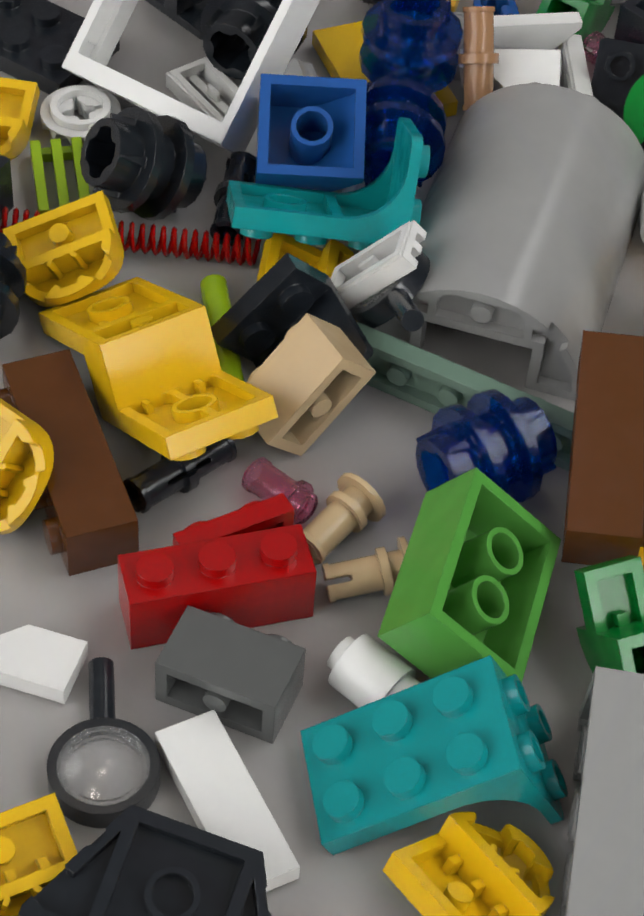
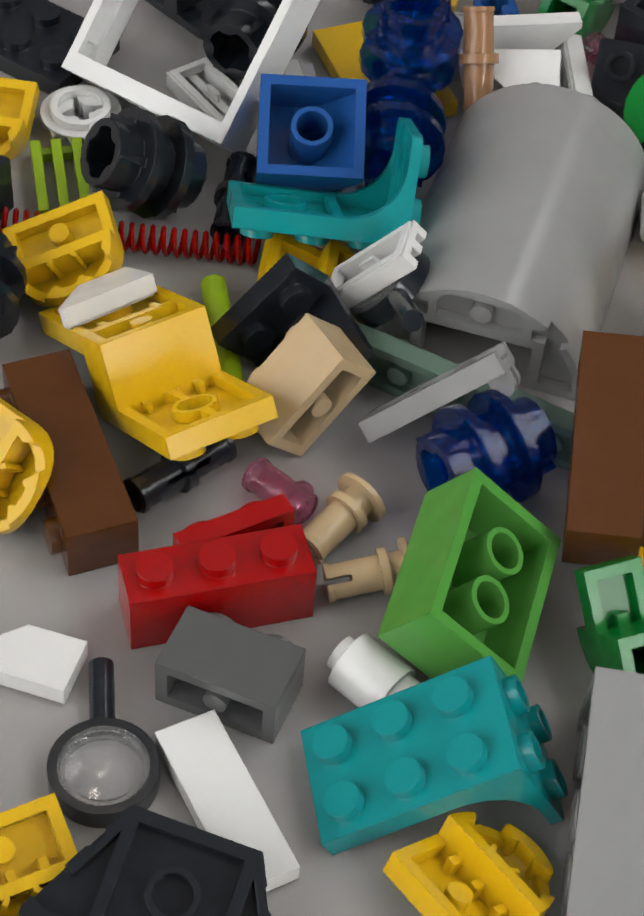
(106, 295): none -> white tile
(490, 366): none -> light grey hinge

